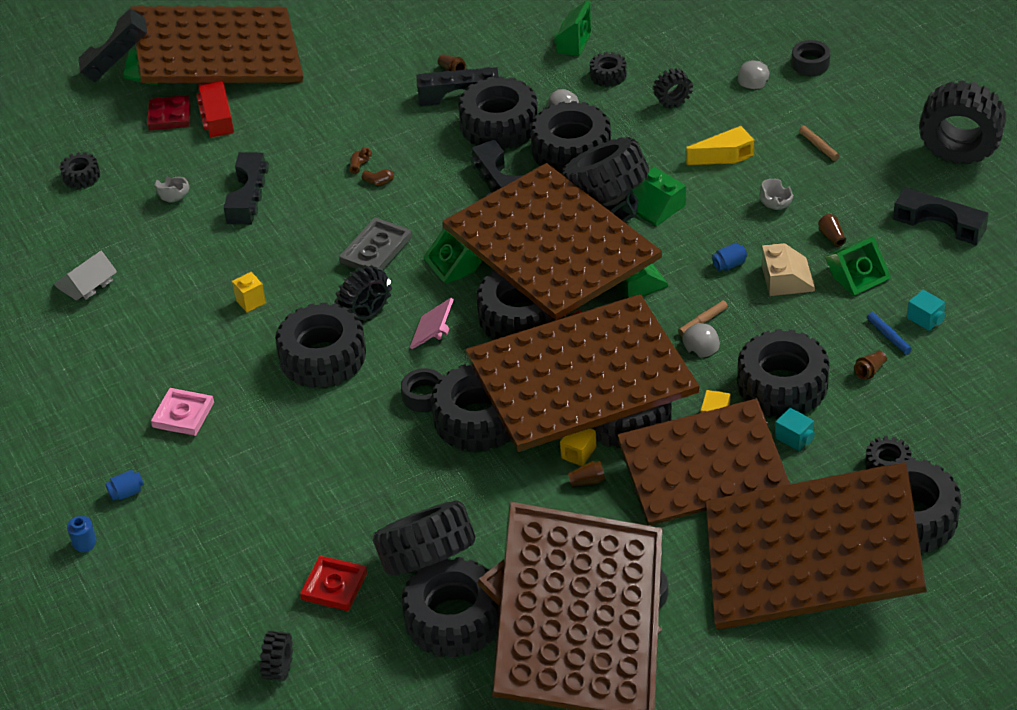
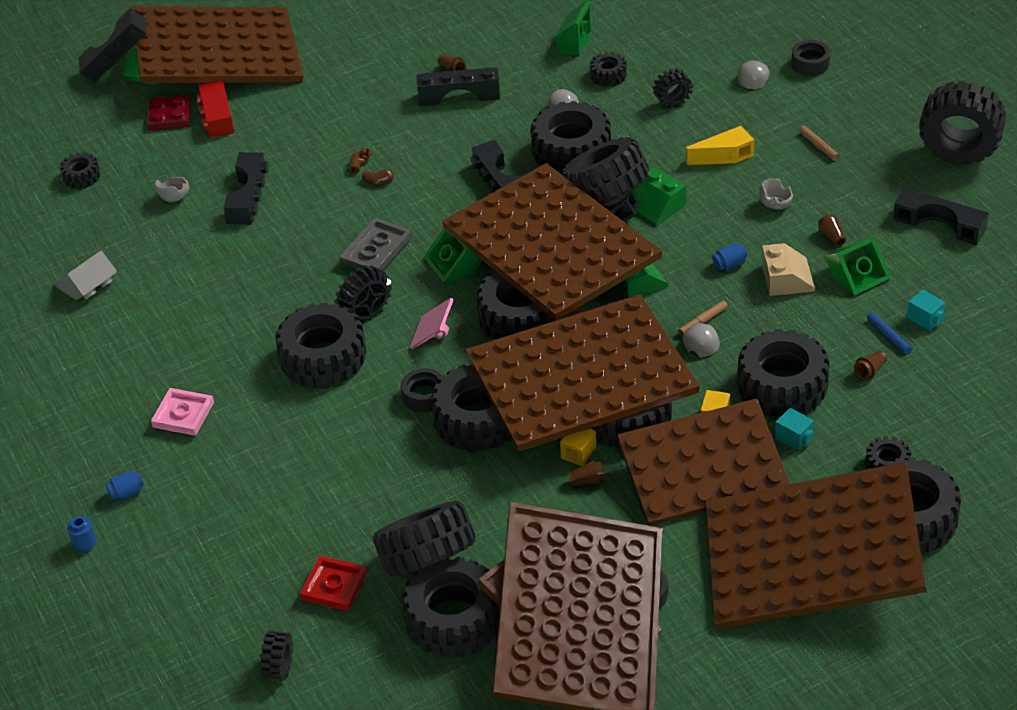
(249, 292): yellow brick -> none
(497, 111): black tyre -> none

